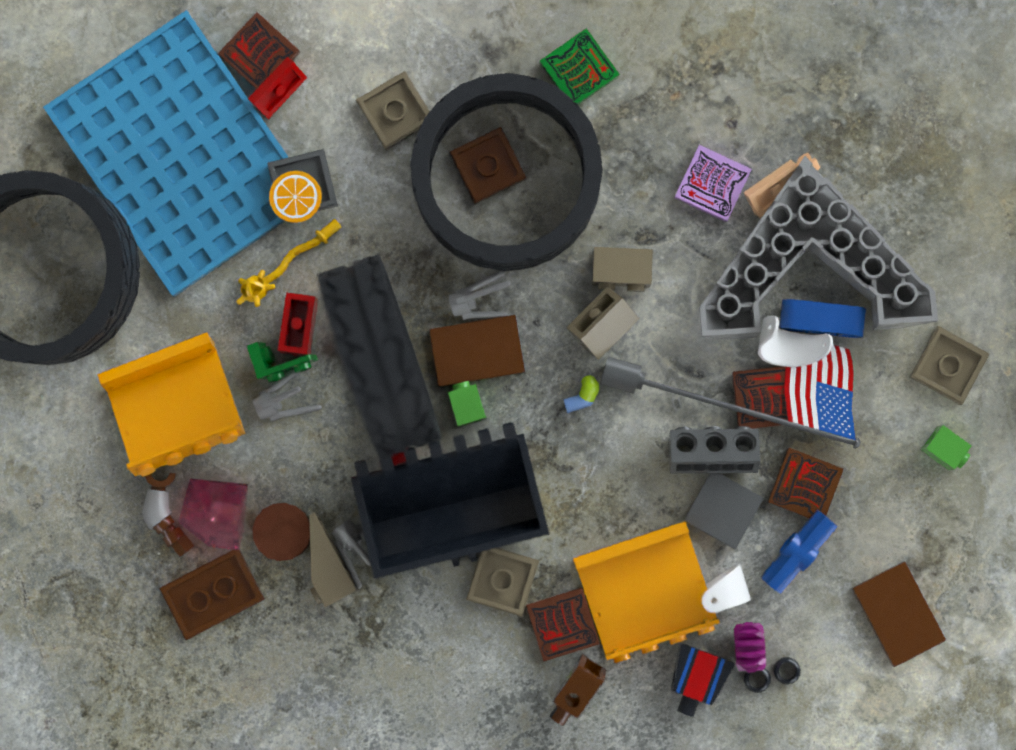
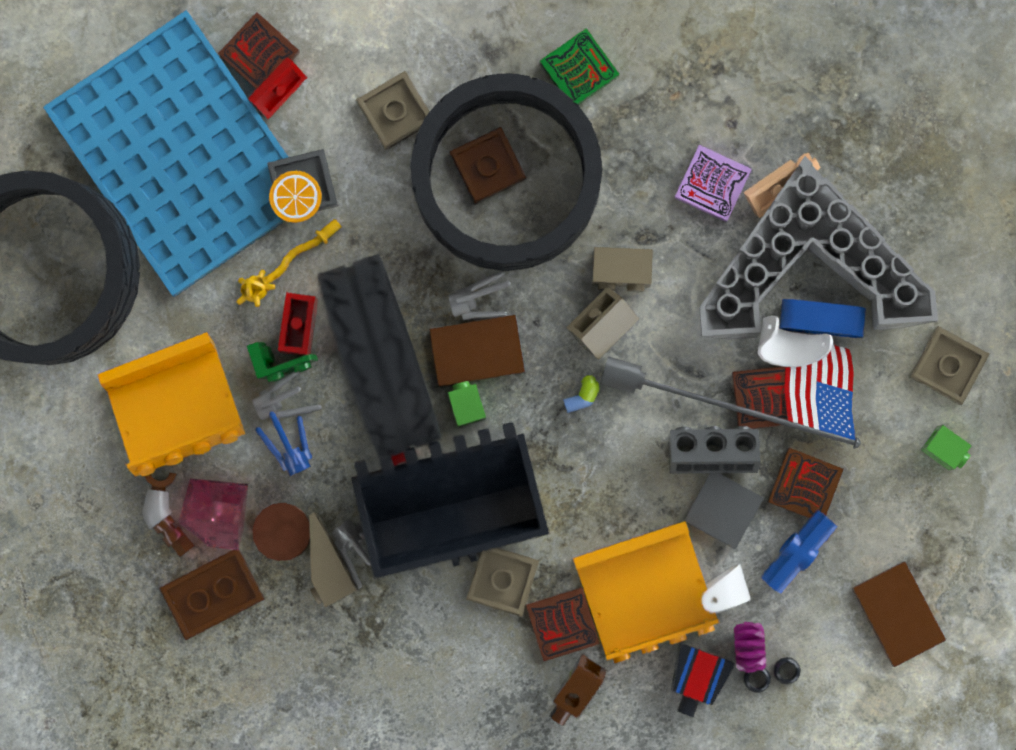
(295, 460): none -> blue plant

